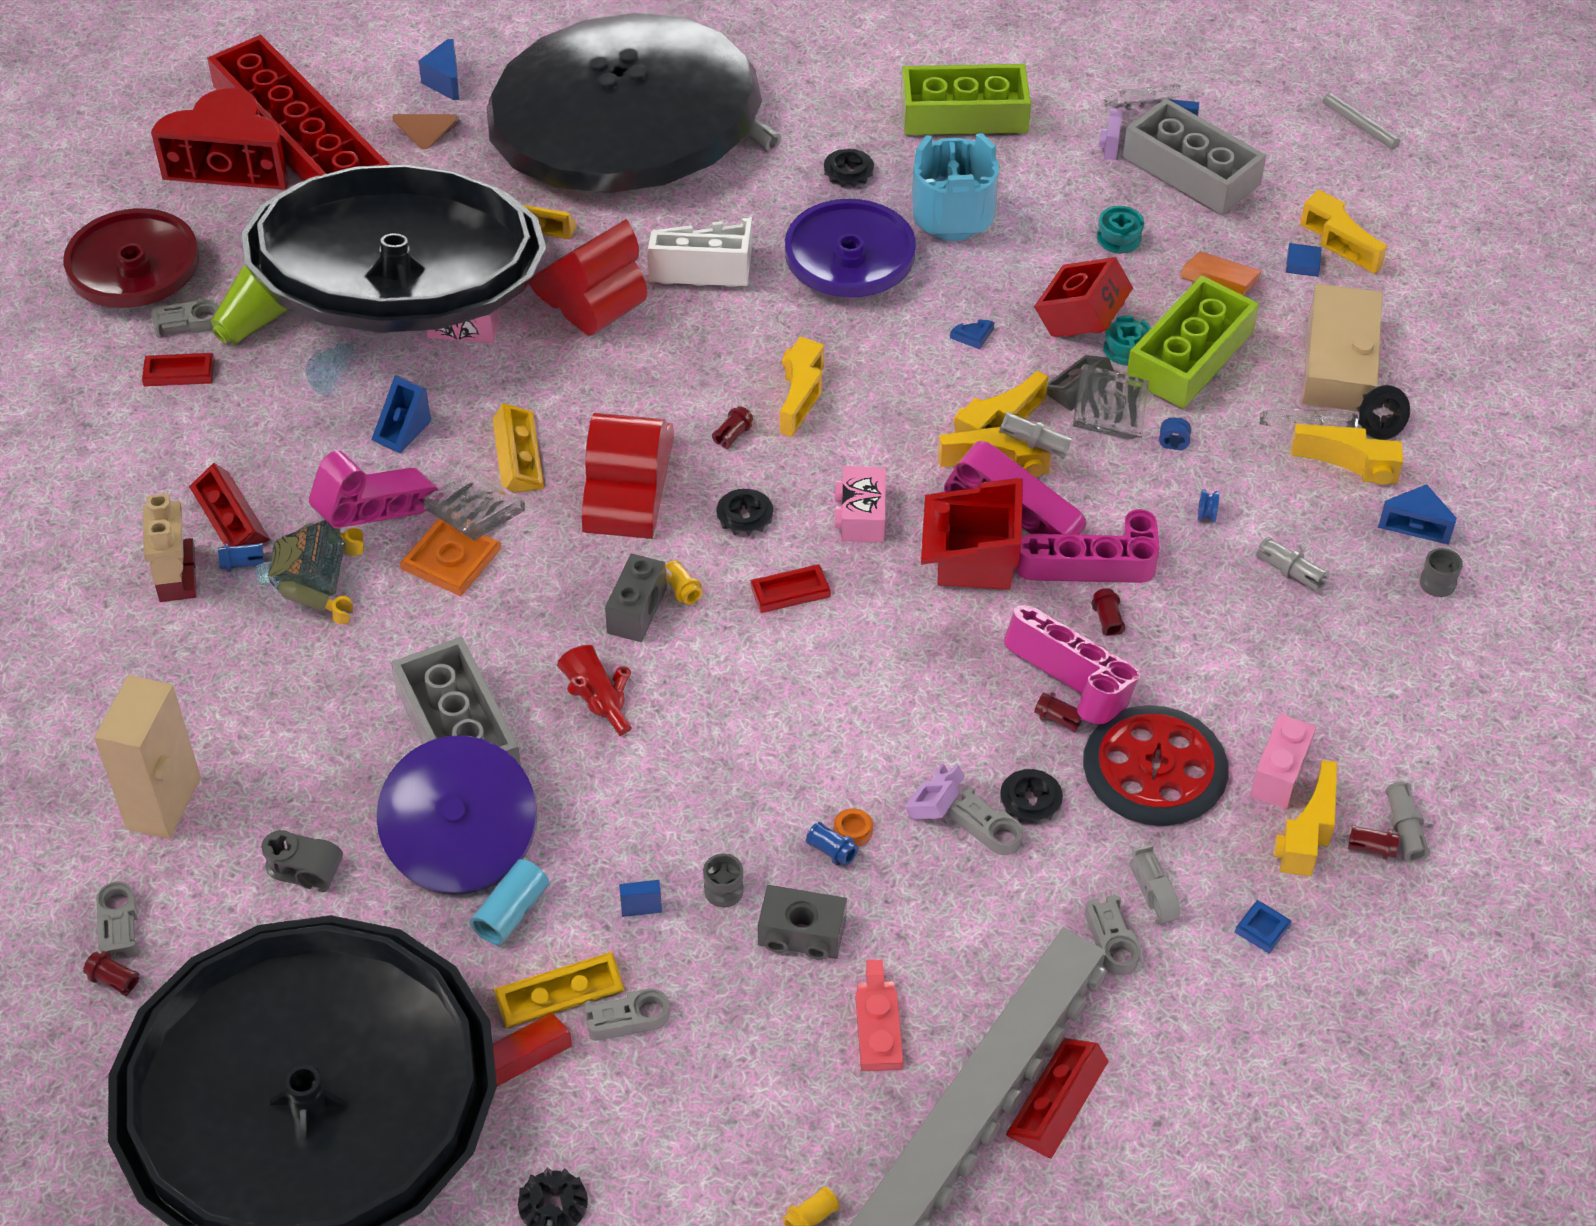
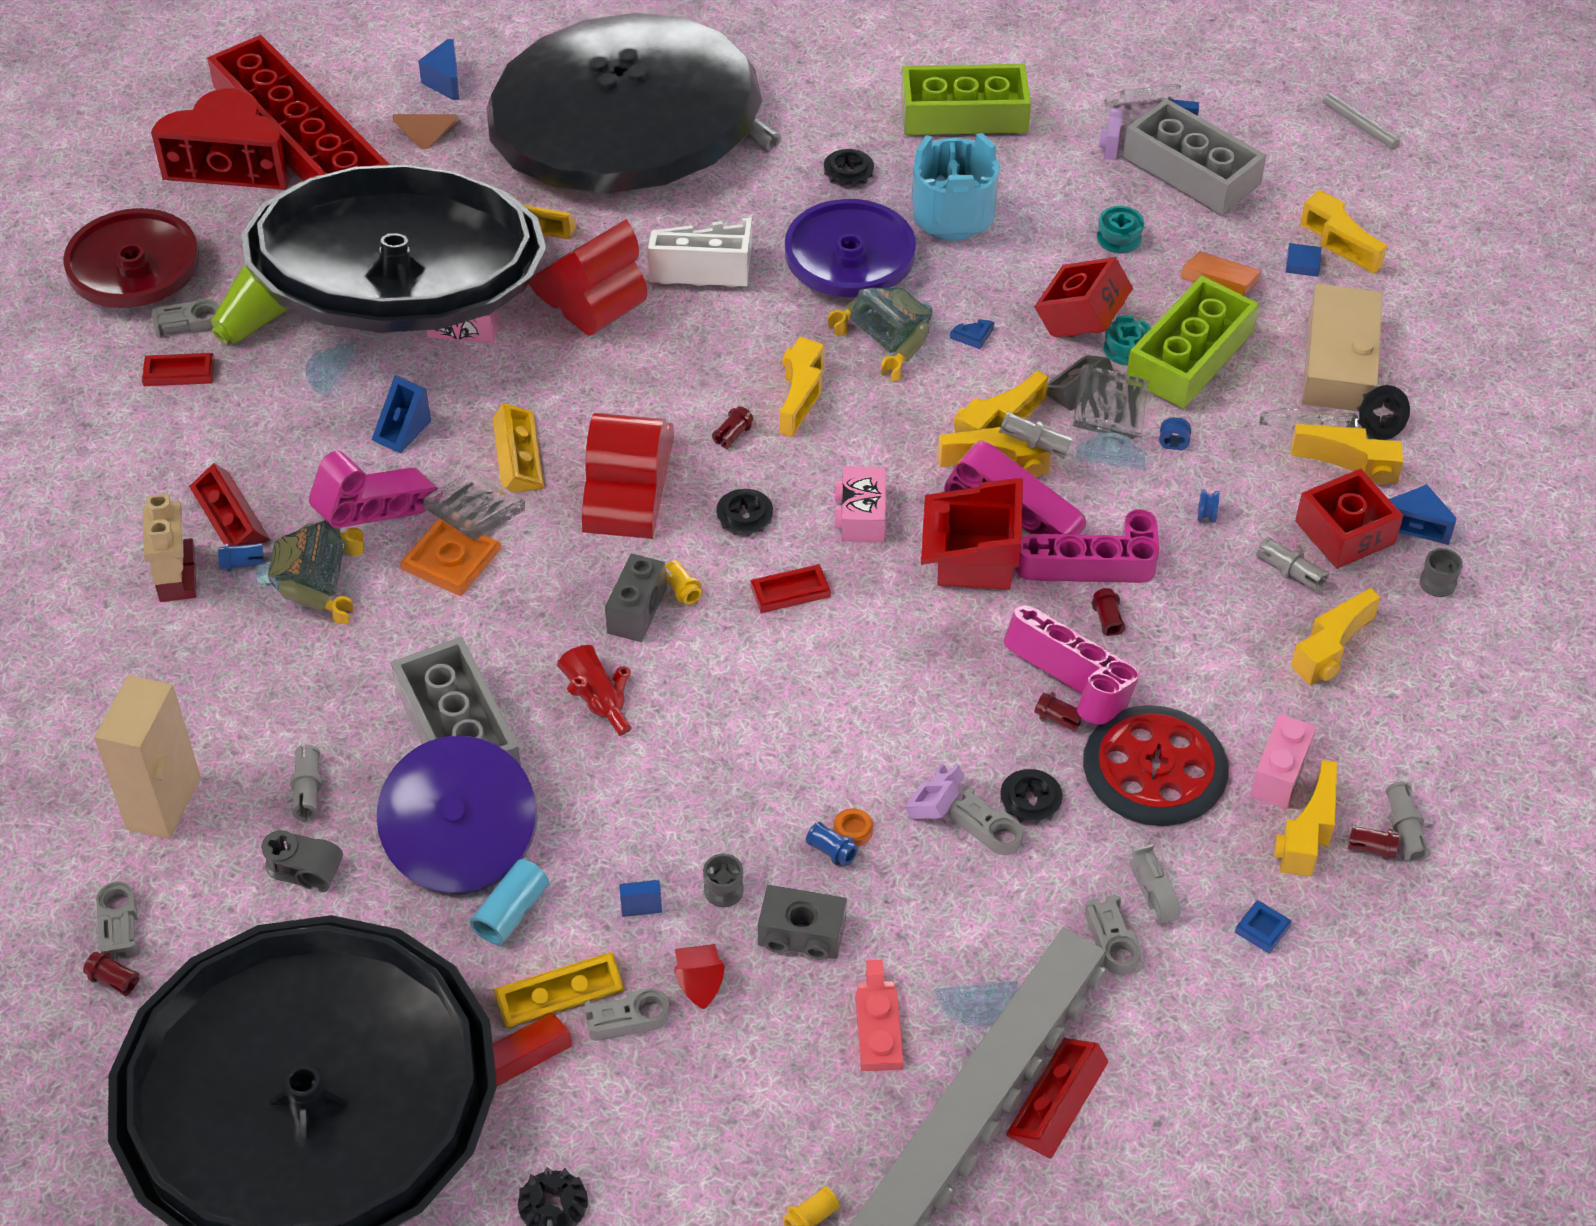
(306, 782): none -> light grey pin
(699, 973): none -> red tile
(889, 318): none -> torso
(976, 1003): none -> clear light blue tile
(1112, 450): none -> clear light blue tile
(1322, 652): none -> yellow slope
(1348, 518): none -> red brick

